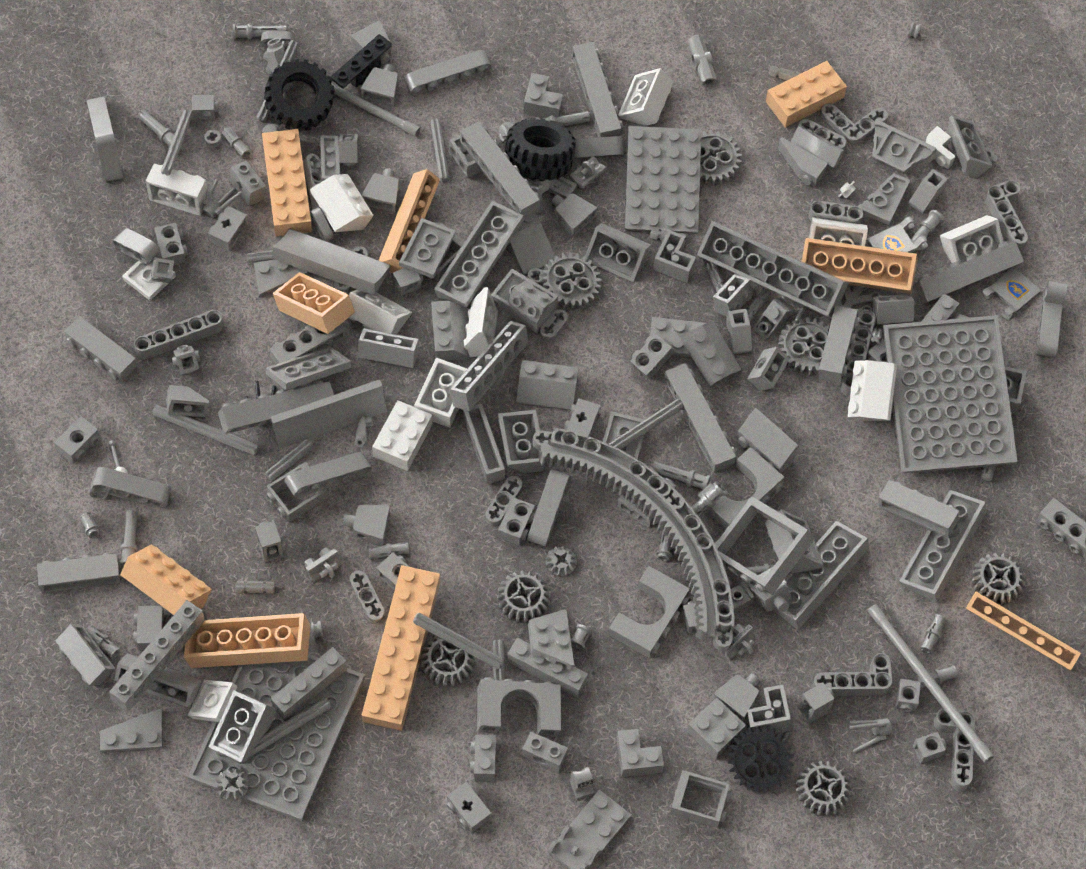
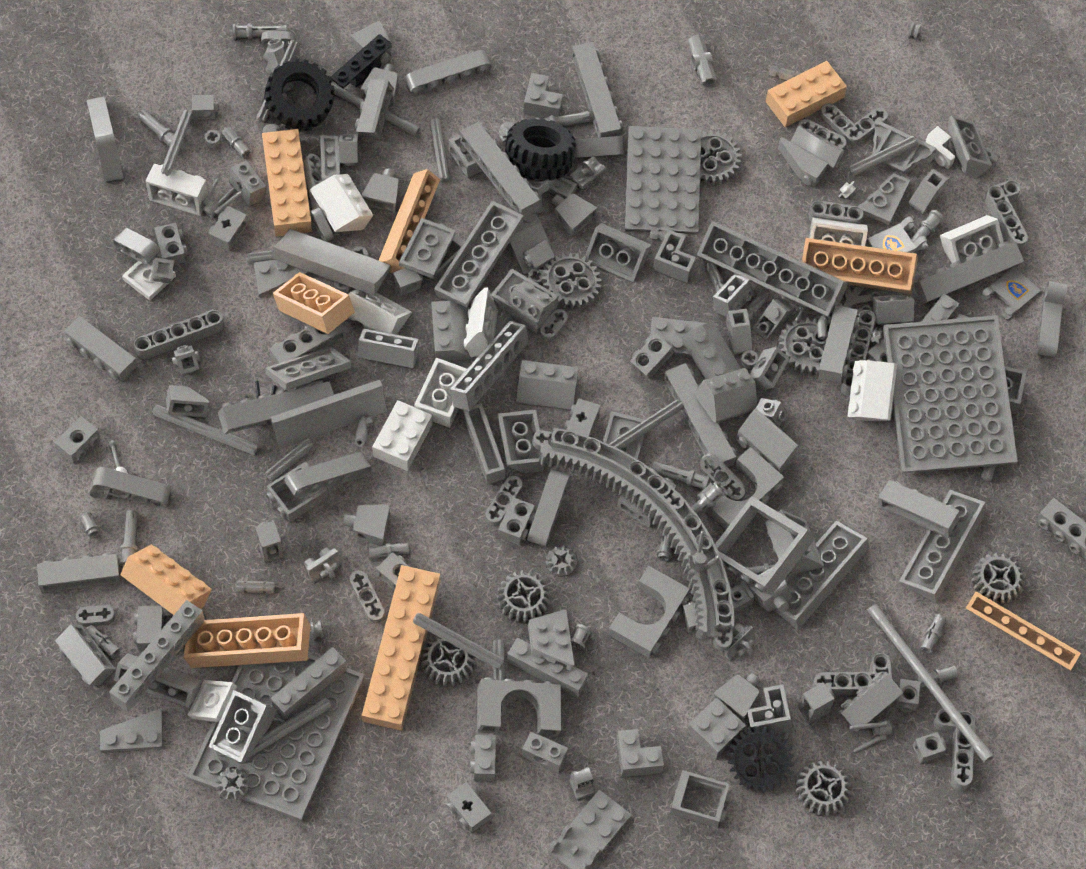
(92, 612): none -> light grey beam
(374, 108): none -> light grey slope
(538, 254): none -> light grey brick
(646, 97): white slope -> none
(699, 560): none -> light grey plant
(723, 468): none -> light grey beam
(728, 395): none -> light grey slope
(745, 363): none -> light grey bush
(772, 410): none -> light grey brick
(822, 326): none -> light grey arm
(871, 700): none -> light grey brick
(883, 155): none -> light grey axle

